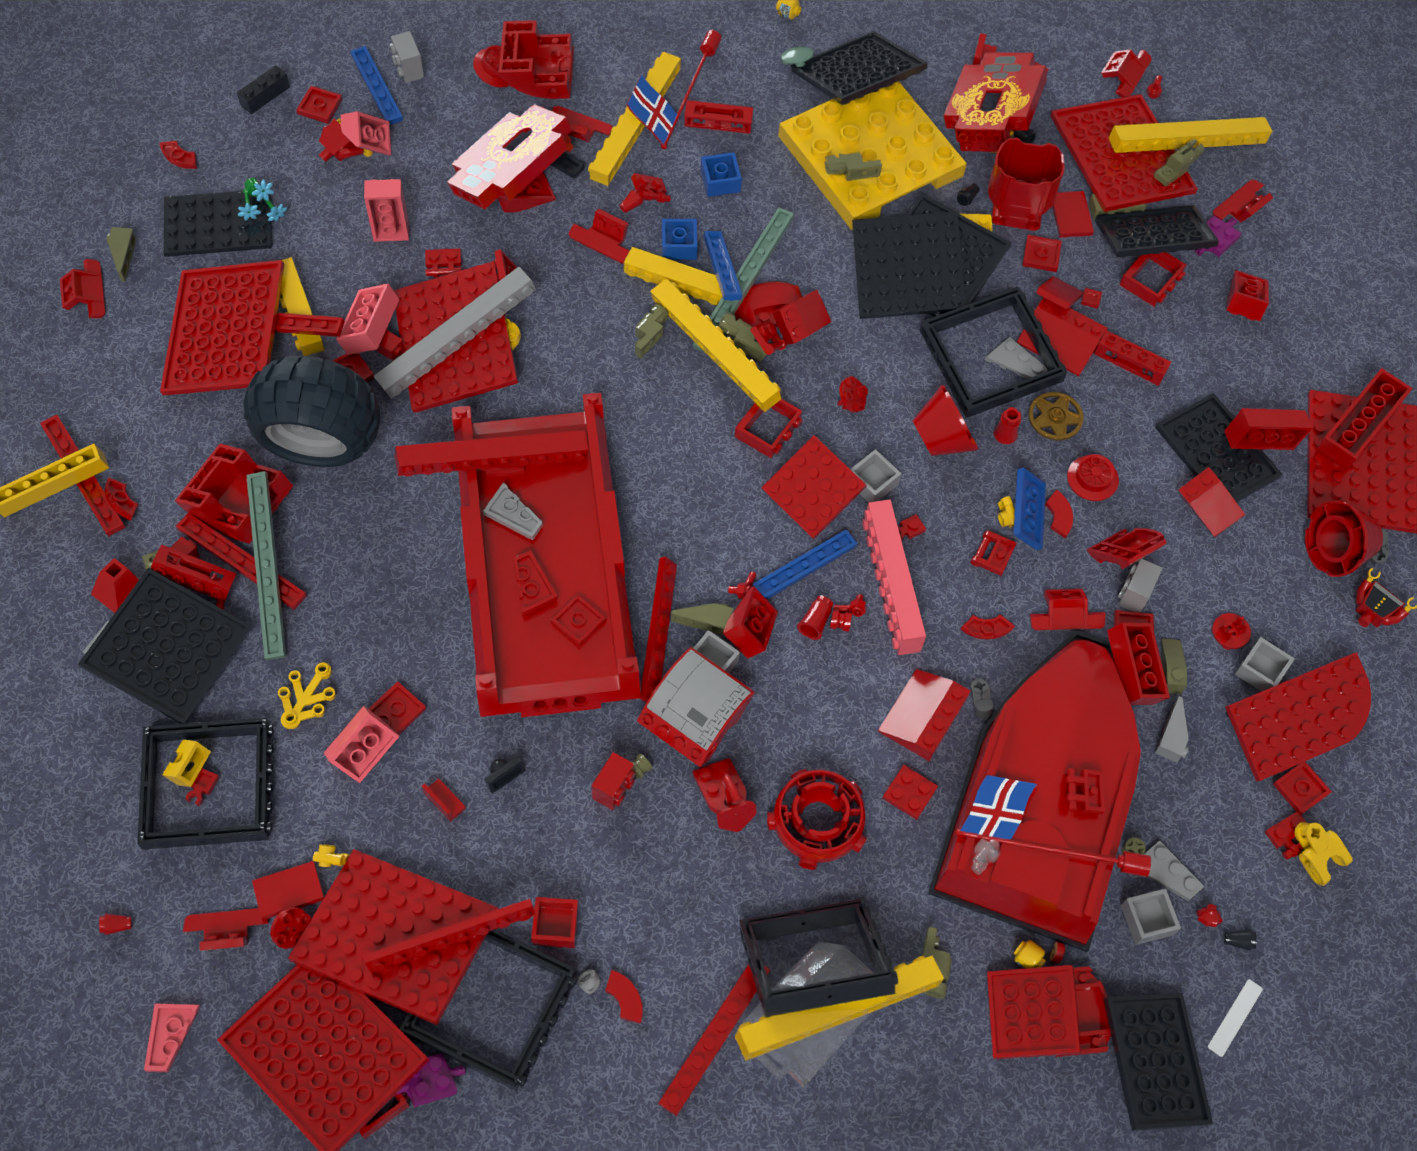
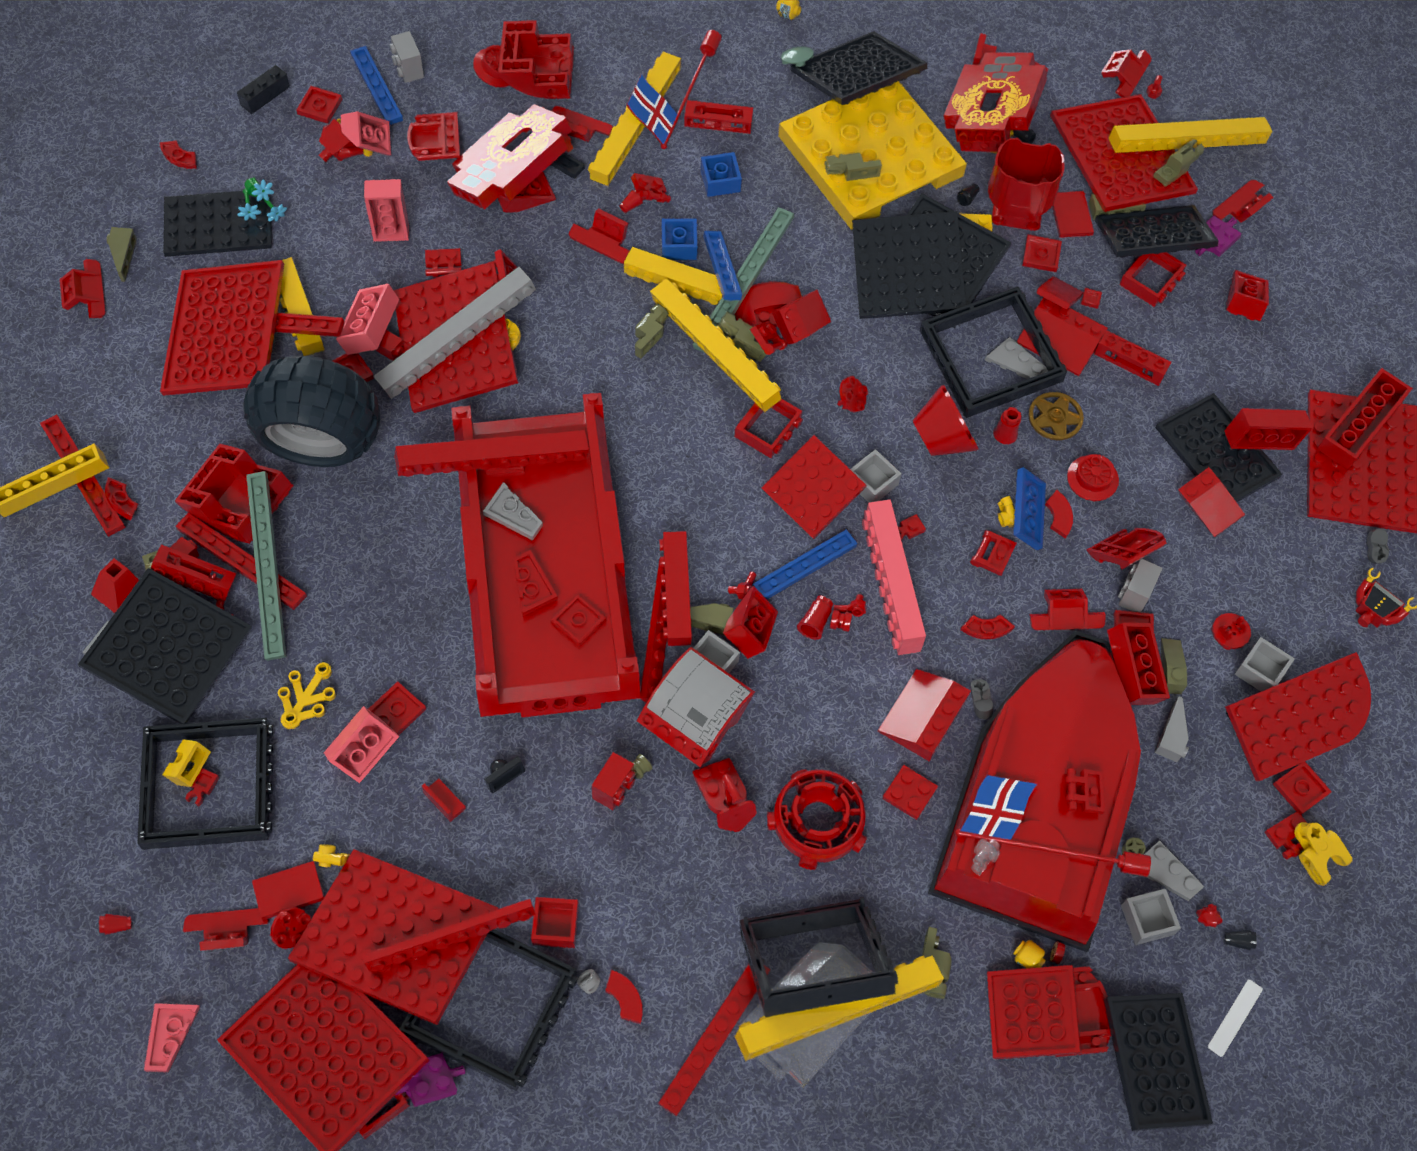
(434, 136): none -> red slope
(676, 589): none -> red brick
(1341, 538): red cone -> none

